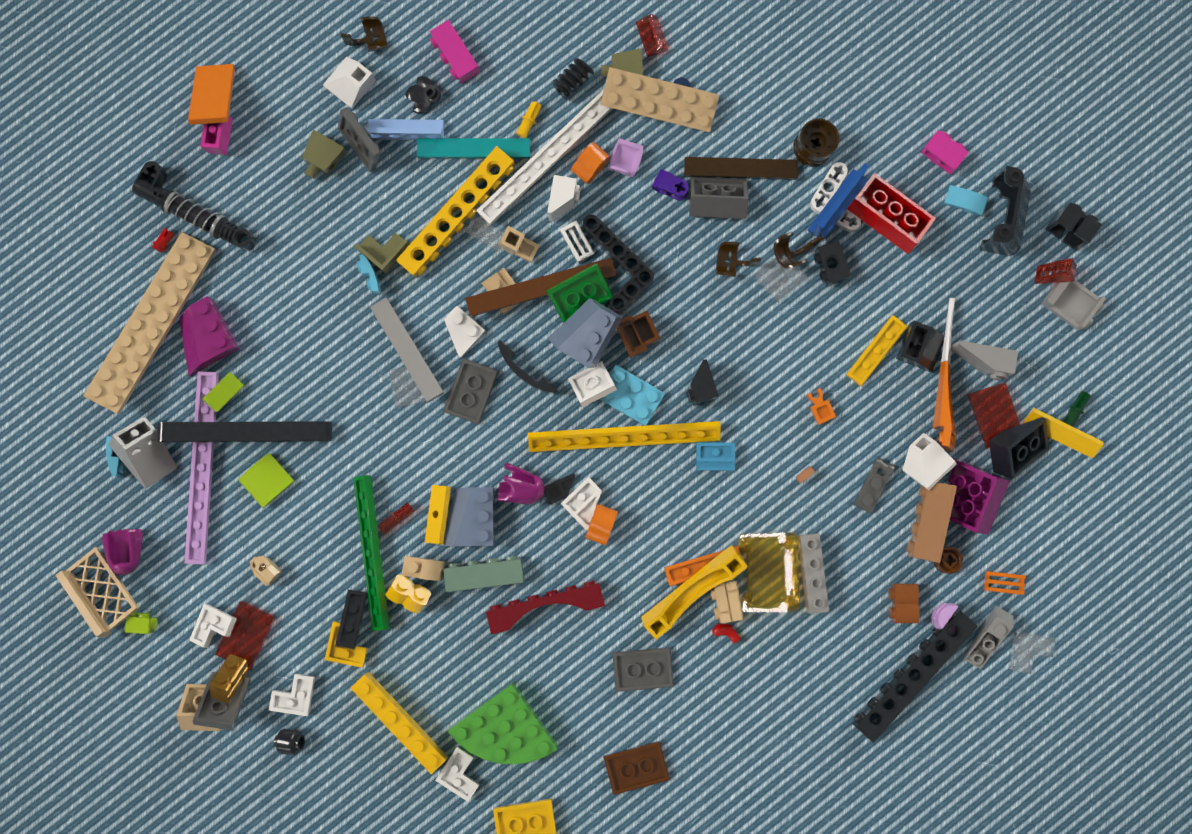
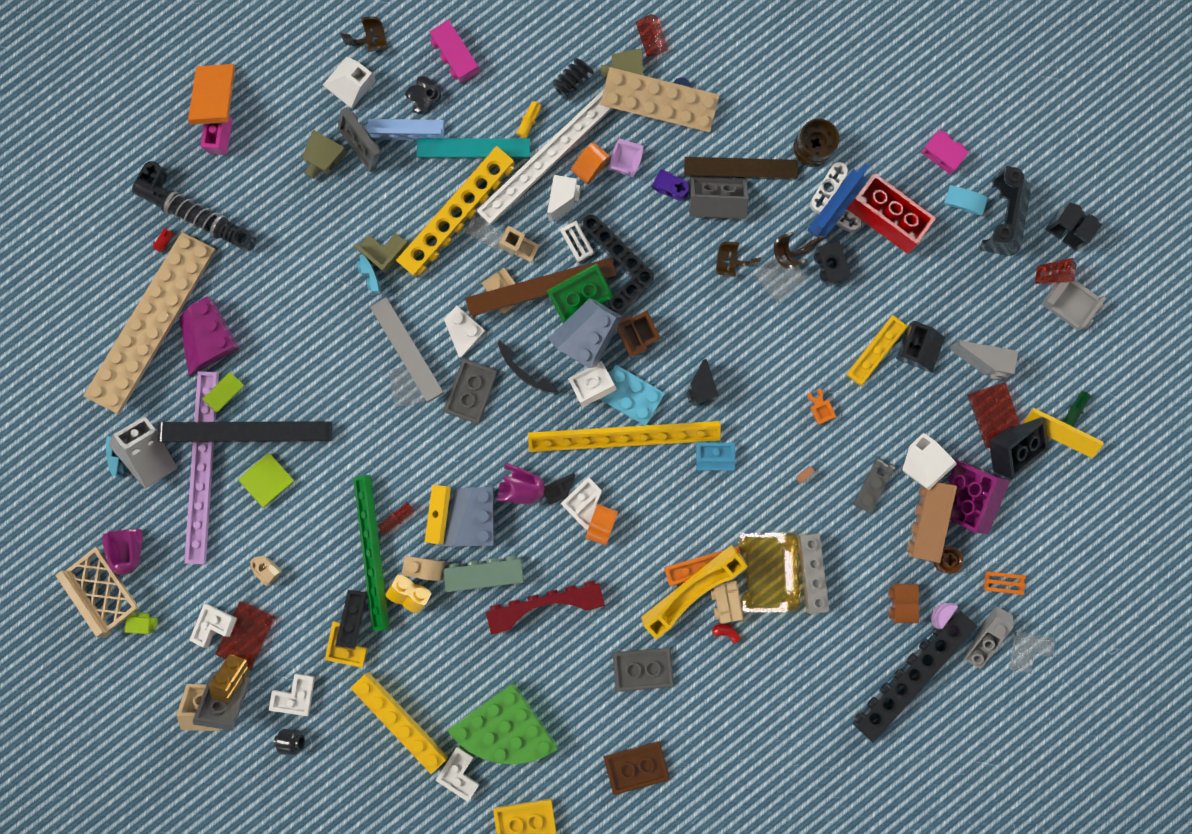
(943, 413): orange plate -> none

